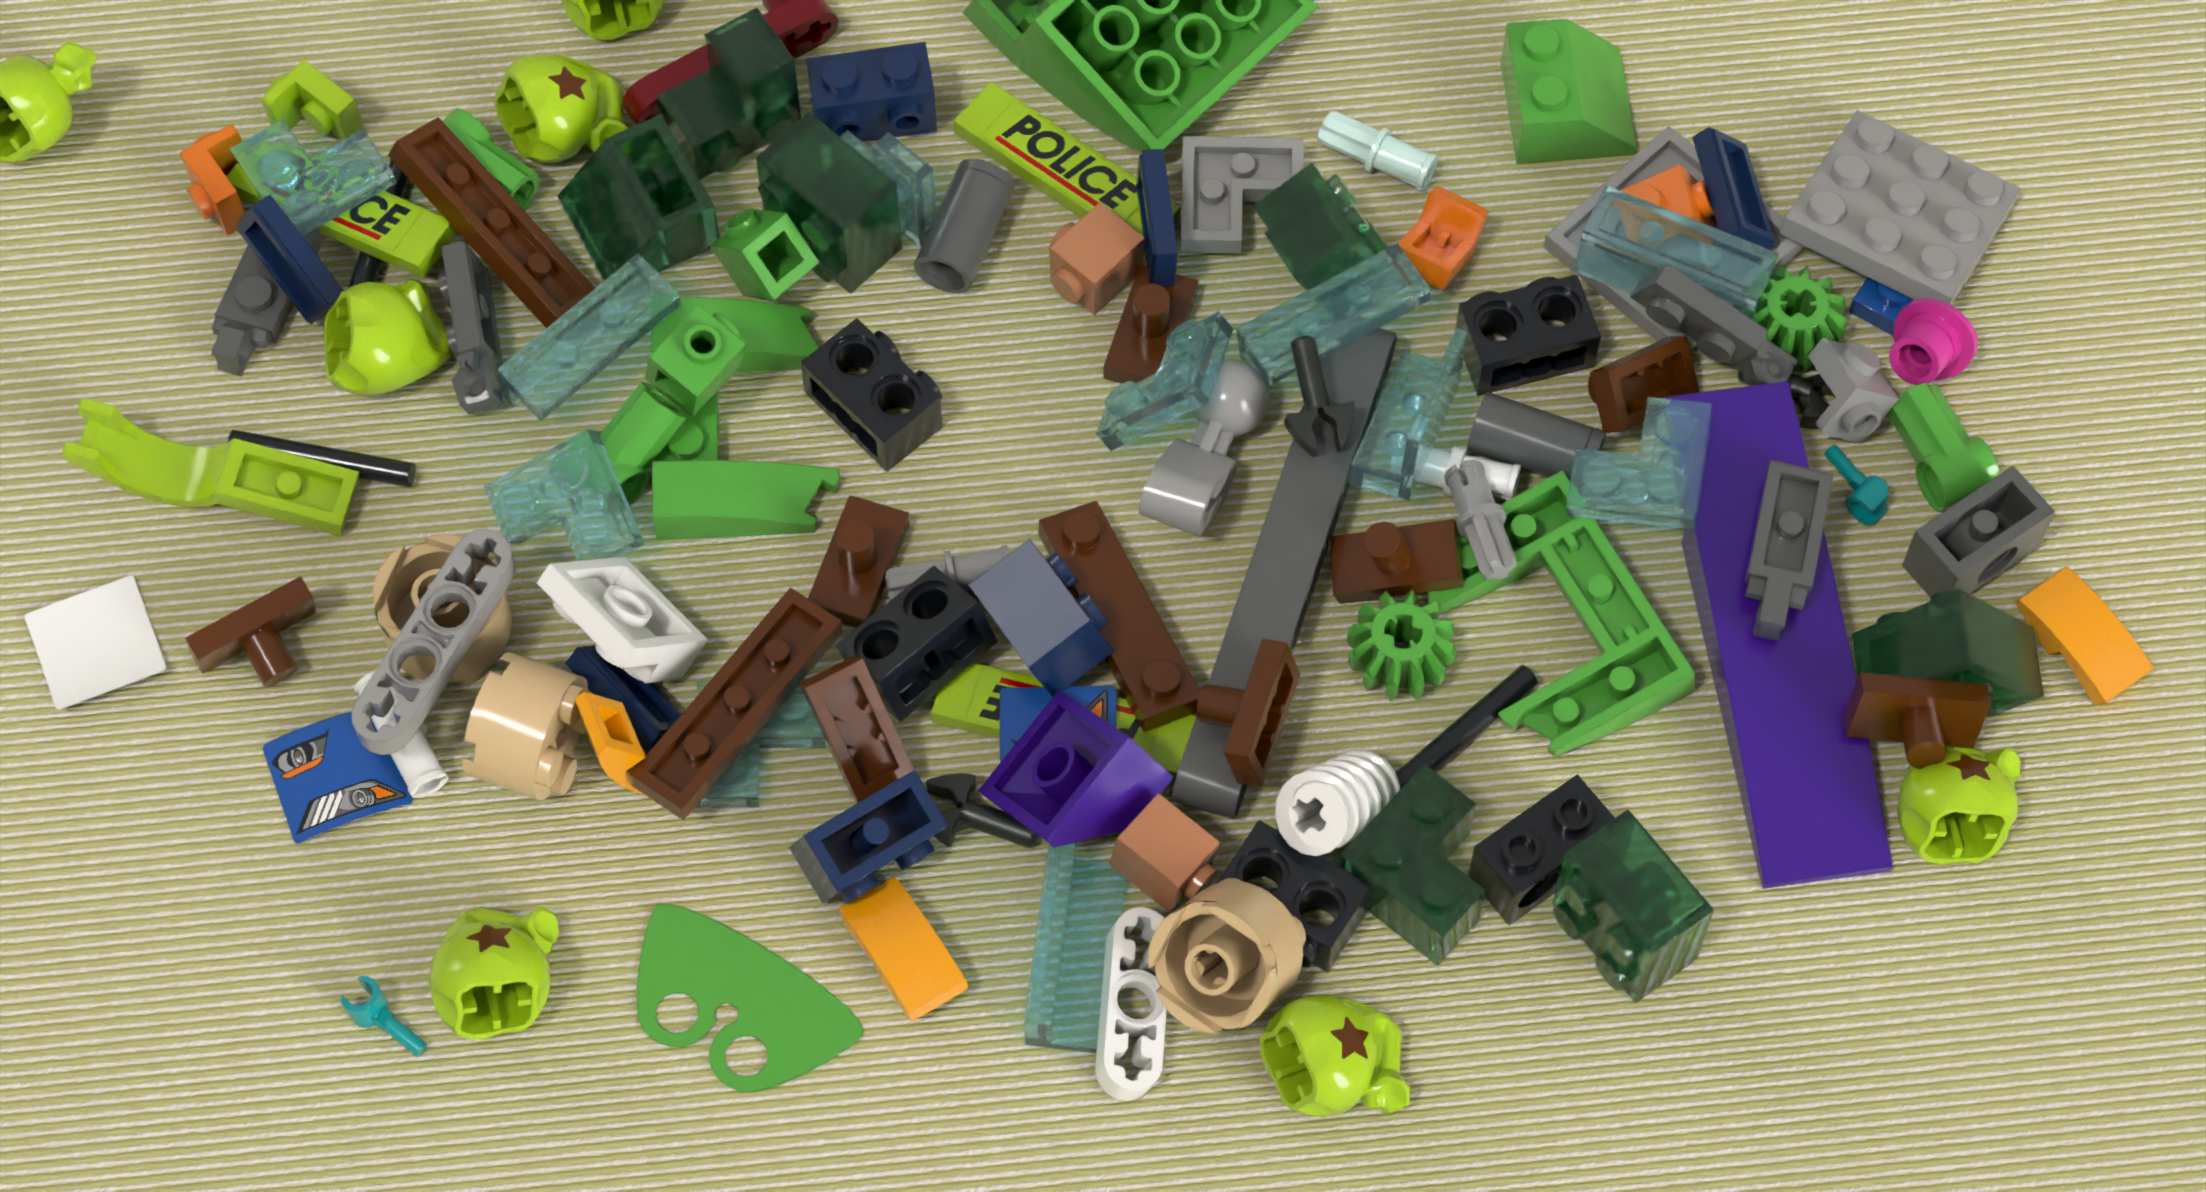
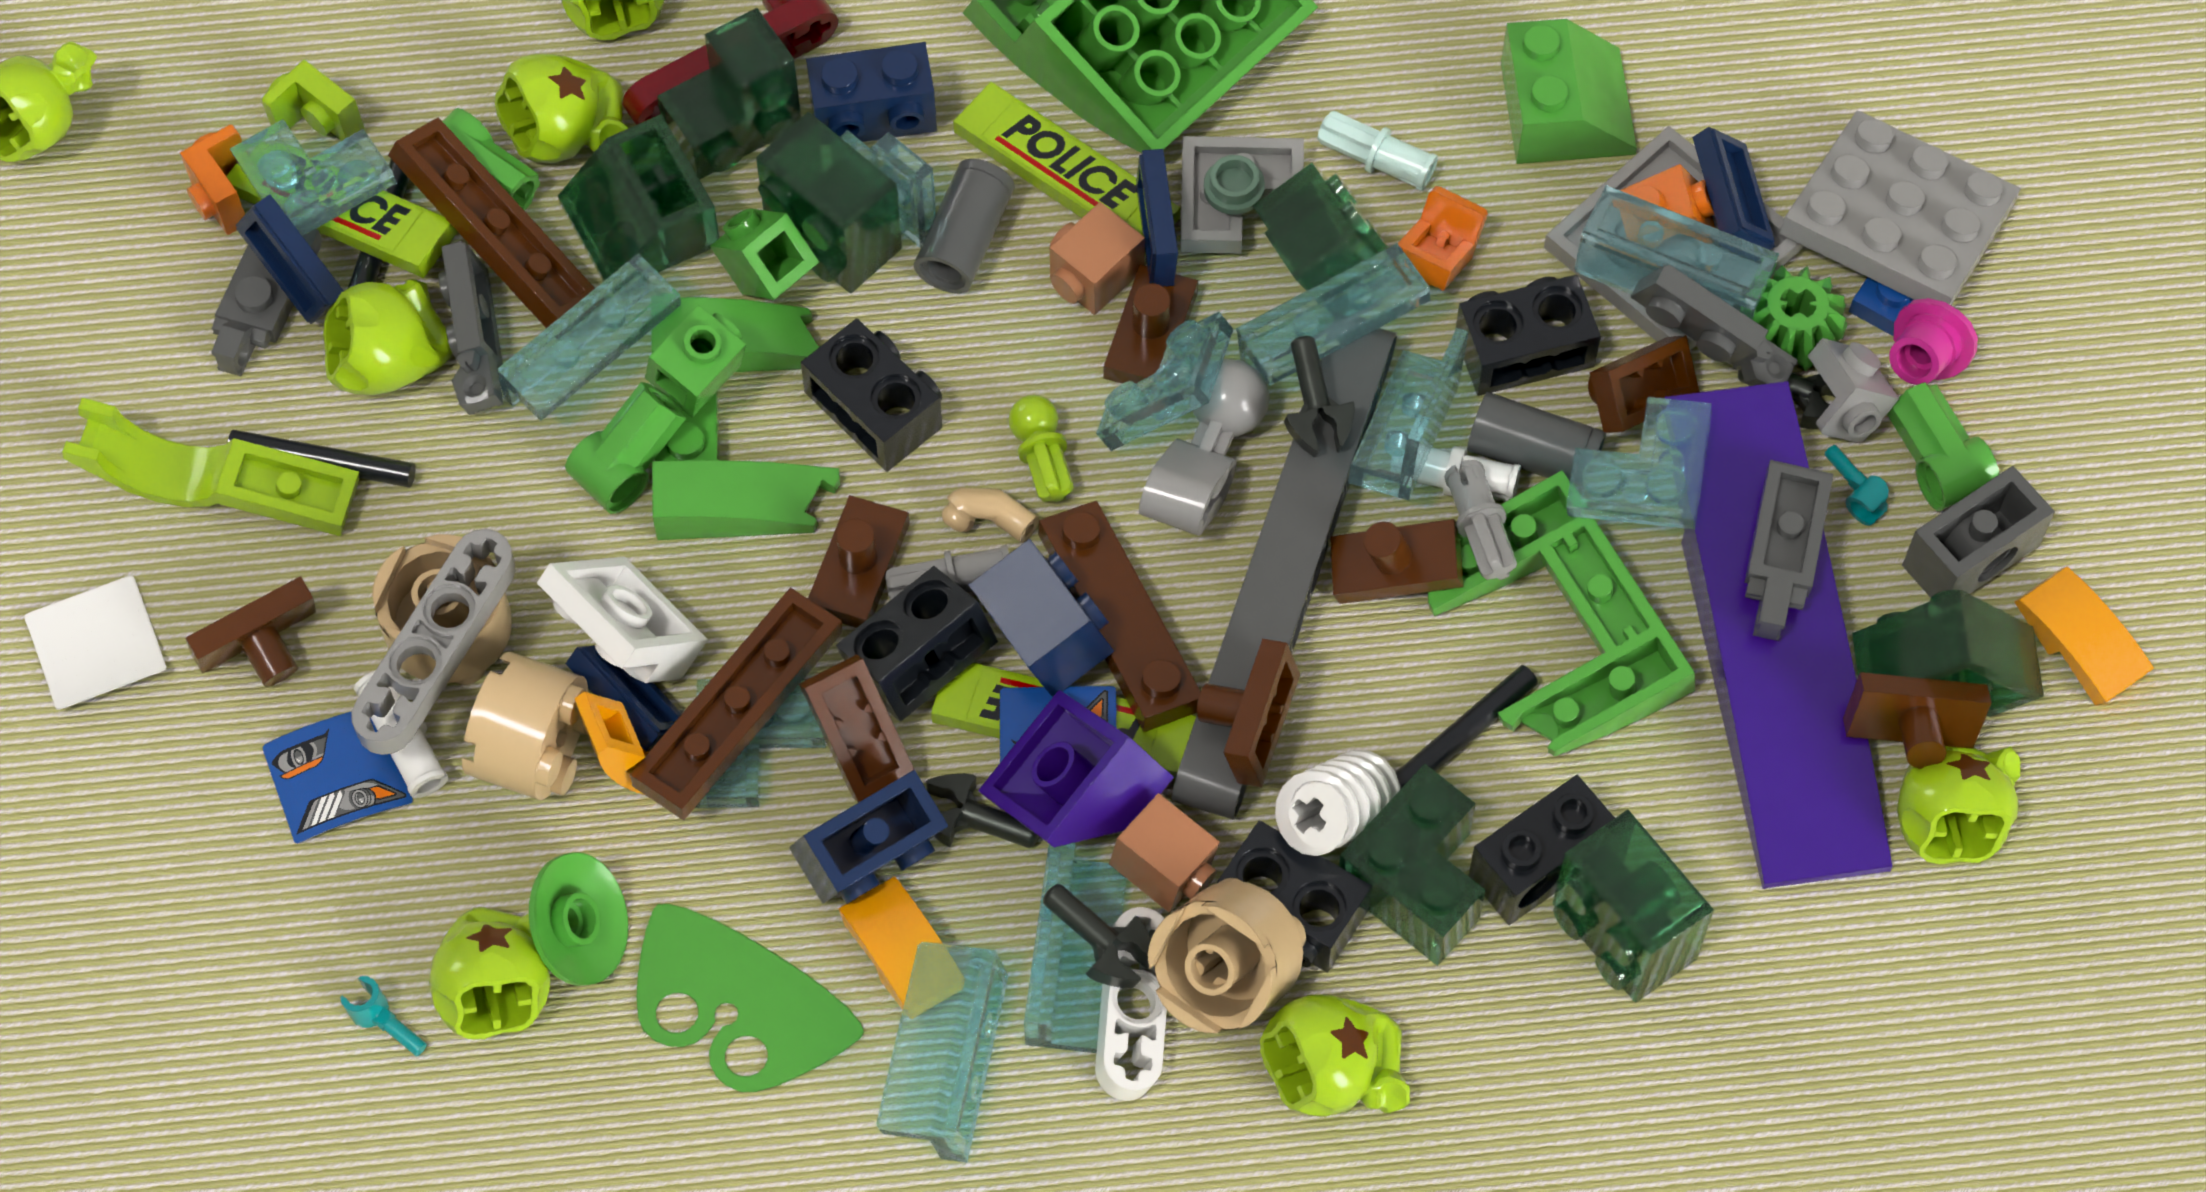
(569, 486): clear light blue plate -> none
(578, 919): none -> bright green dish
(944, 1047): none -> clear light blue panel
(991, 505): none -> tan arm
(1034, 422): none -> lime axle
(1103, 938): none -> pearl dark grey bar
(1234, 185): none -> sand green plate
(1400, 667): bright green gear -> none

